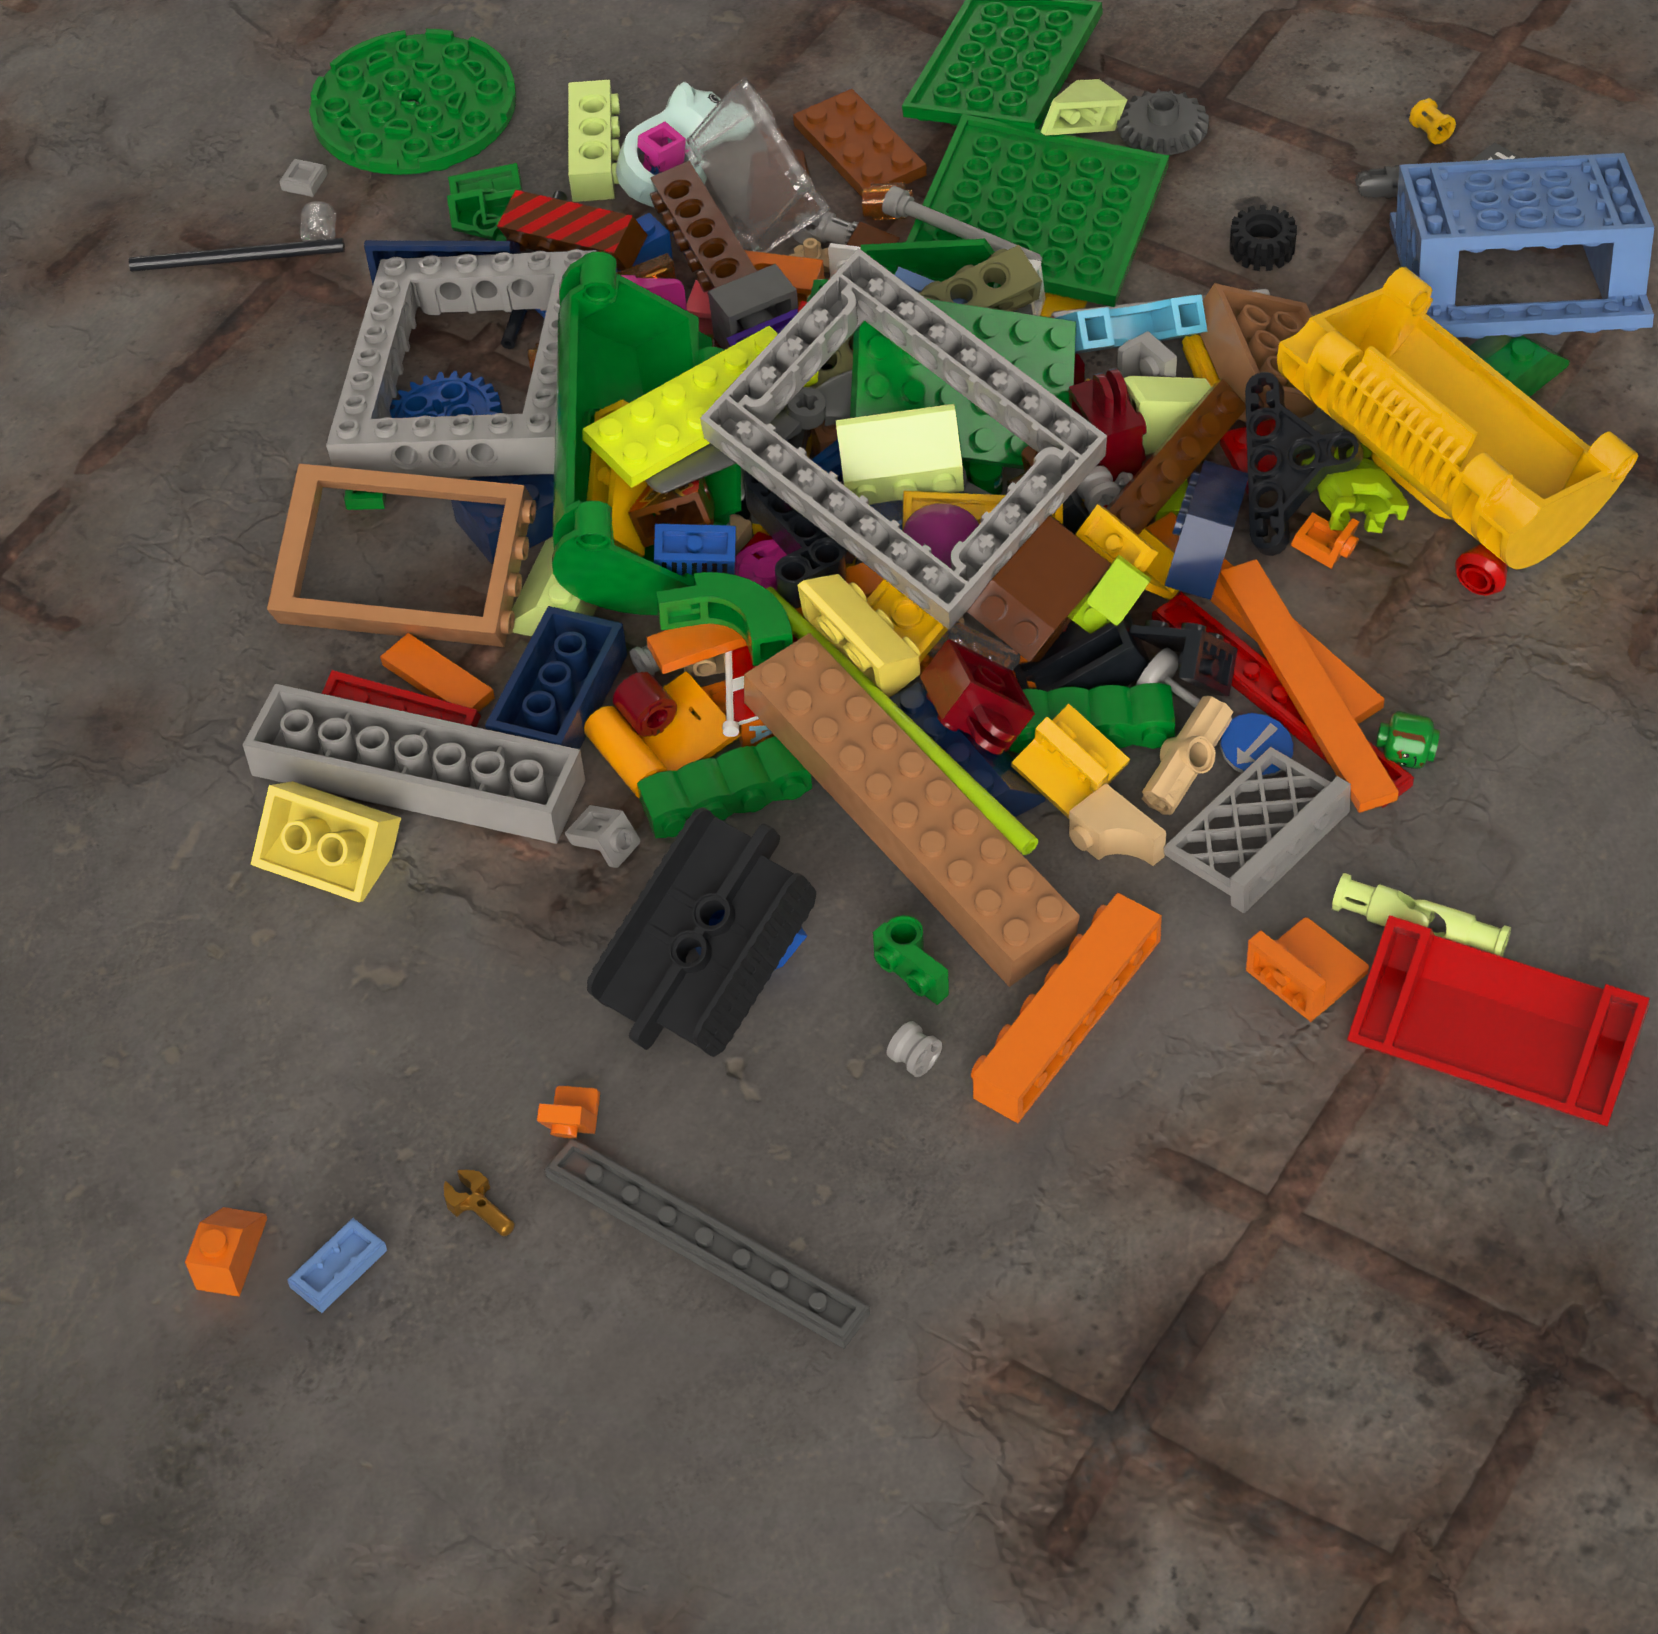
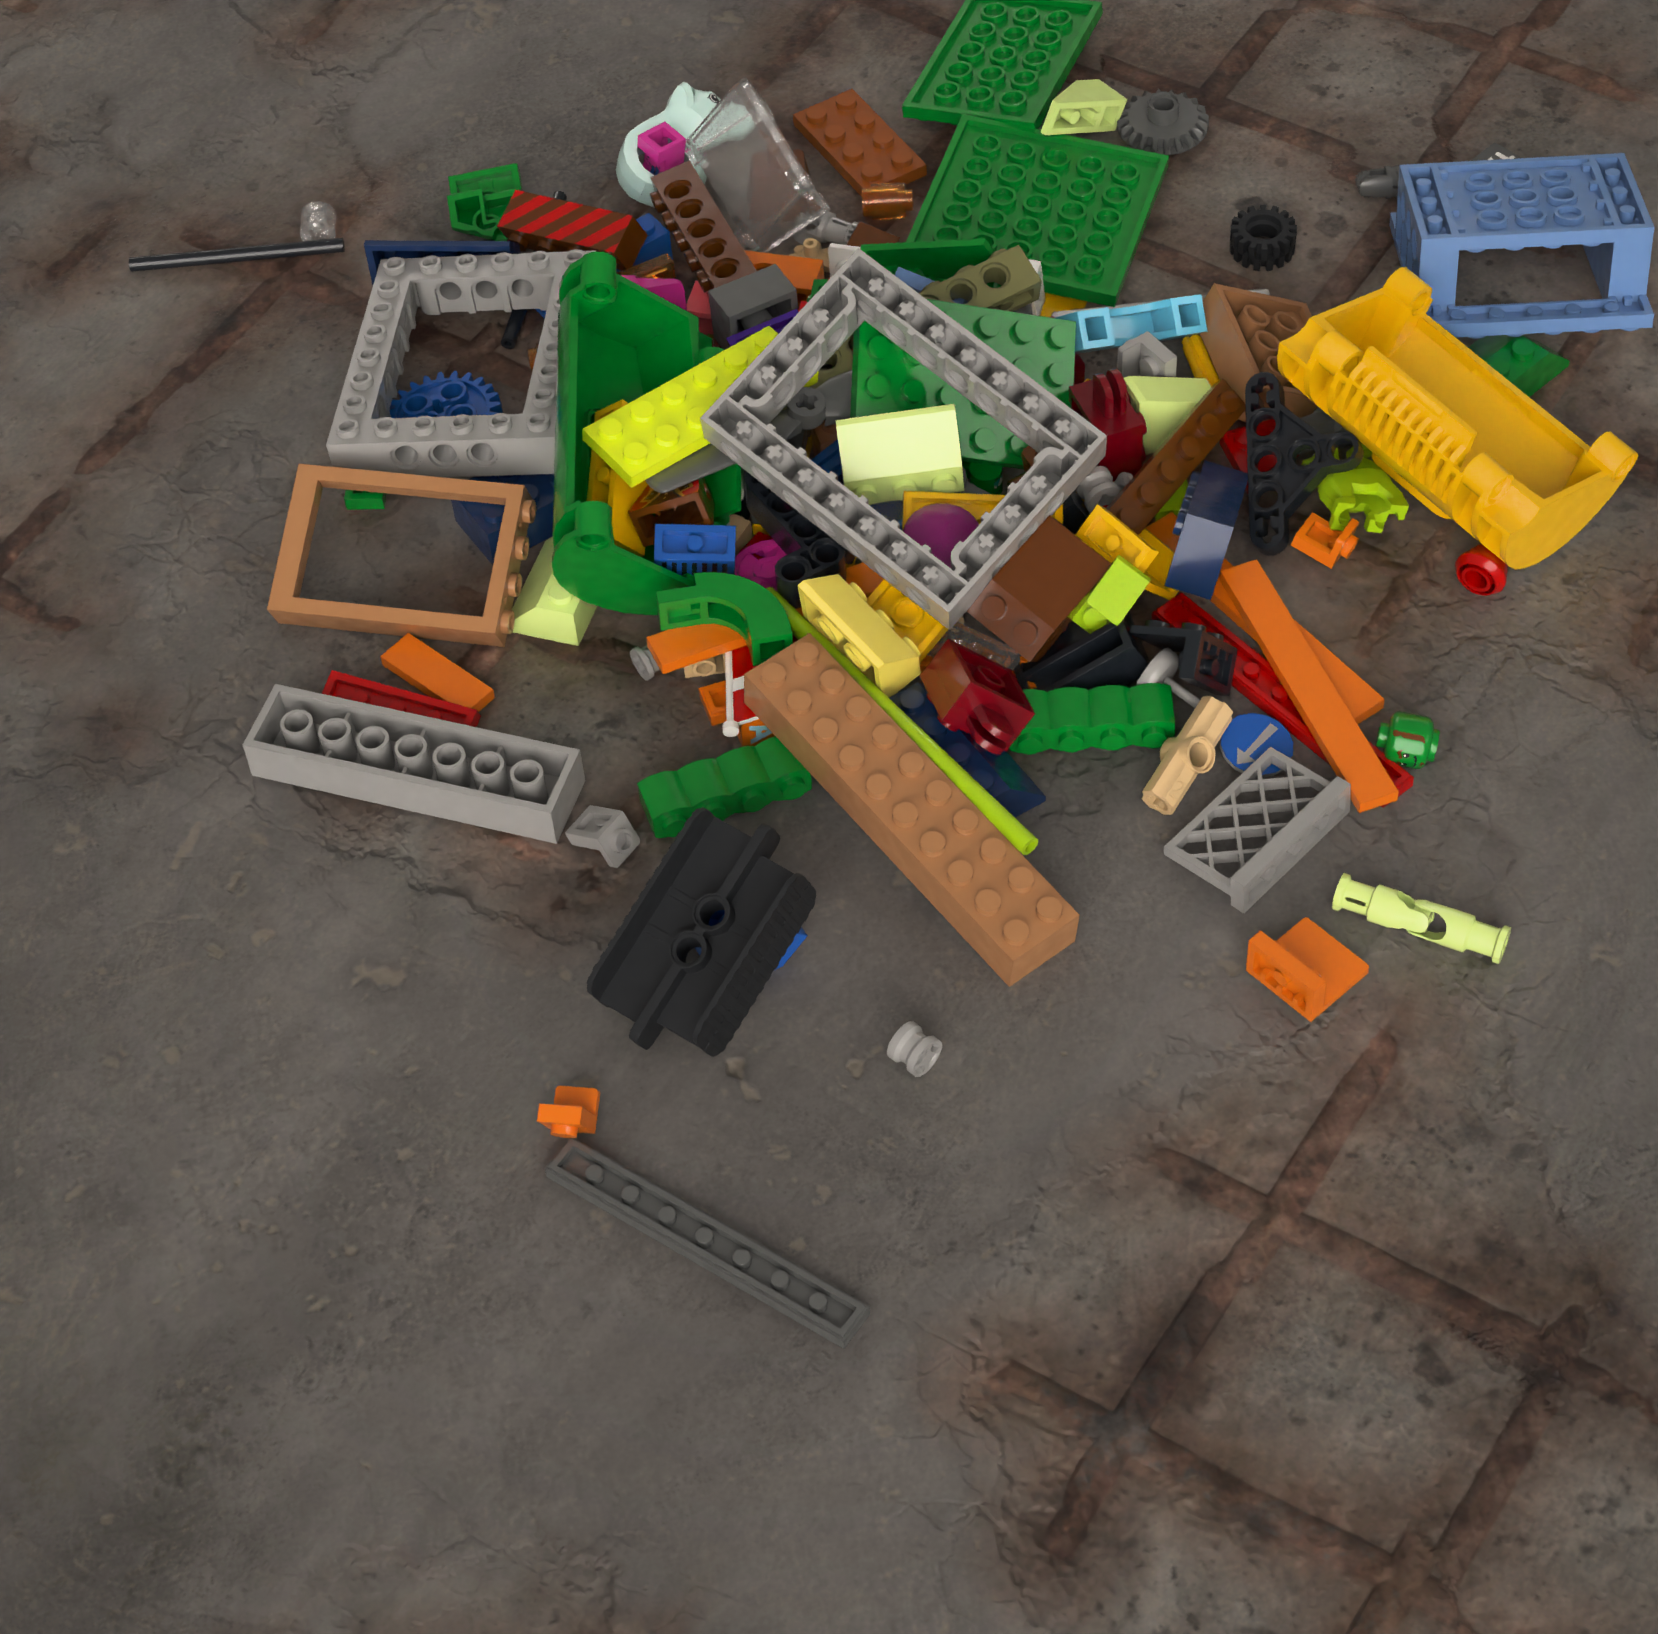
(224, 1250): orange slope -> none
(303, 177): light grey tile -> none
(324, 840): light yellow slope -> none
(337, 1265): medium blue plate -> none
(365, 112): green plate -> none
(477, 1201): pearl gold bar -> none
(560, 678): dark blue brick -> none
(592, 140): yellowish green brick -> none
(644, 704): dark red piece -> none
(681, 742): light orange door -> none
(900, 203): light grey piece -> none
(909, 960): green plate -> none
(1065, 1007): orange brick -> none
(1069, 760): yellow bracket -> none
(1112, 825): tan arch -> none
(1432, 121): yellow bush -> none
(1498, 1022): red slope -> none

